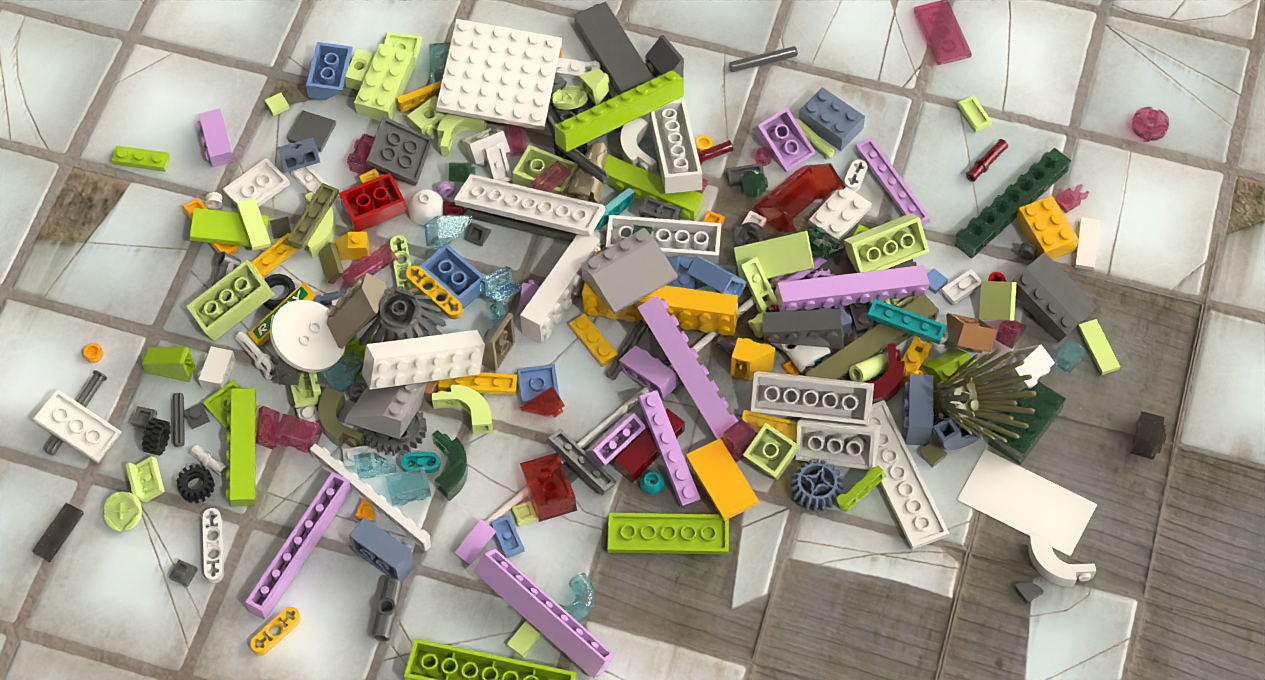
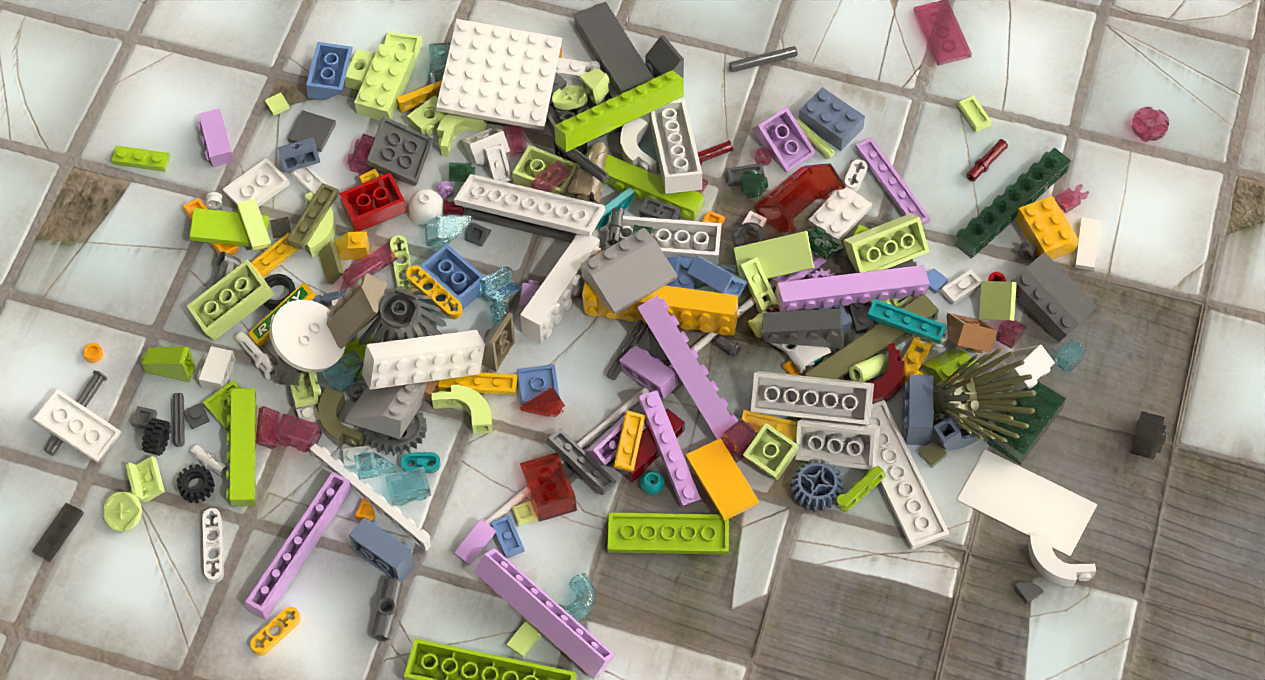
(183, 573): dark grey tile -> none
(456, 474): clear green arch -> none
(593, 340): yellow plate -> none
(615, 226): none -> dark grey pin
(629, 441): none -> yellow tile
(703, 142): yellow tile -> none
(751, 357): yellow slope -> none
(1099, 347): yellowish green tile -> none

